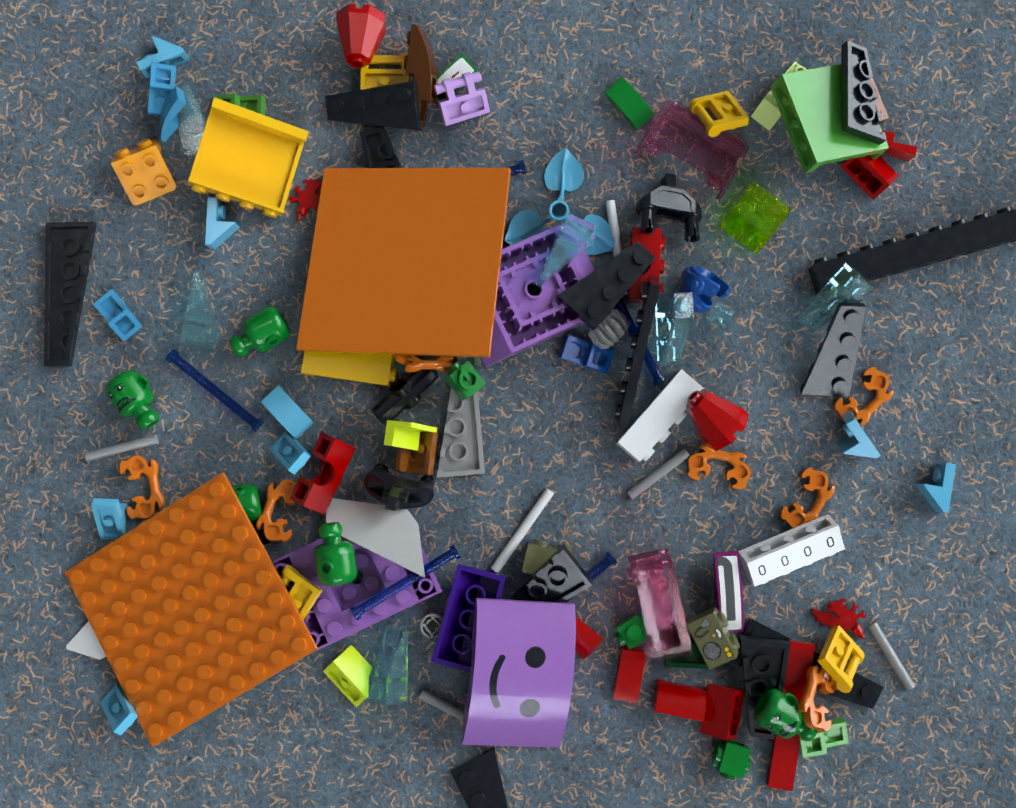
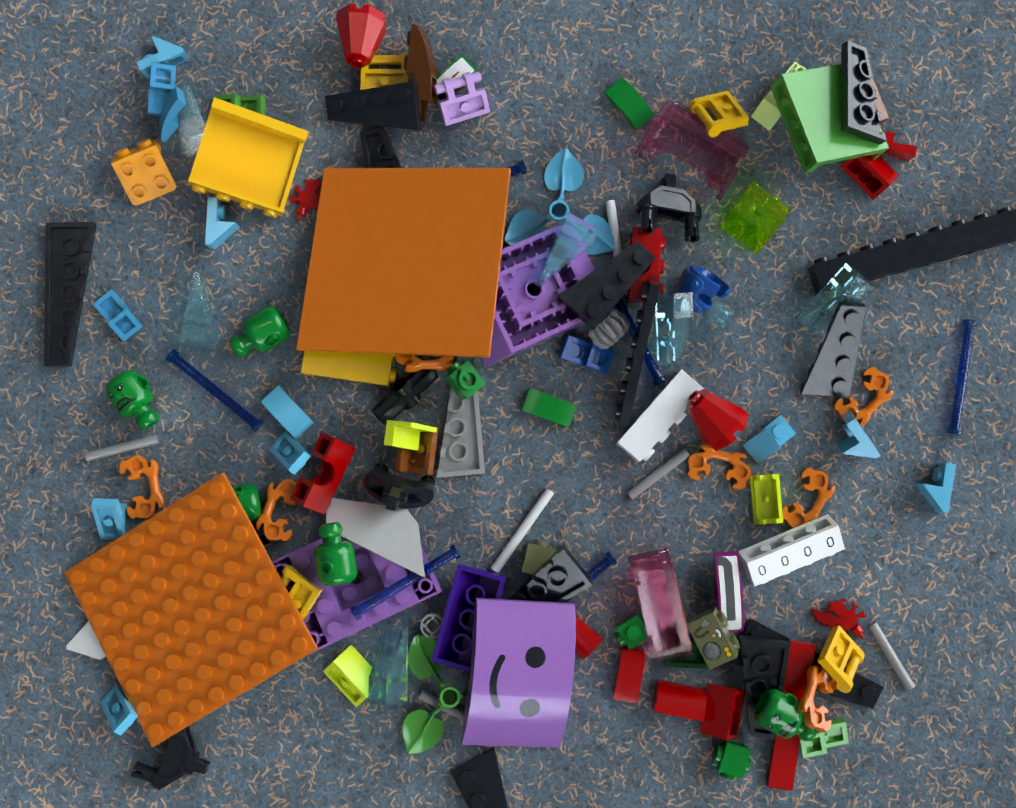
(178, 760): none -> black connector
(419, 728): none -> bright green plant
(548, 407): none -> green slope
(766, 499): none -> neon yellow hinge
(769, 439): none -> medium azure slope
(962, 375): none -> clear blue bar

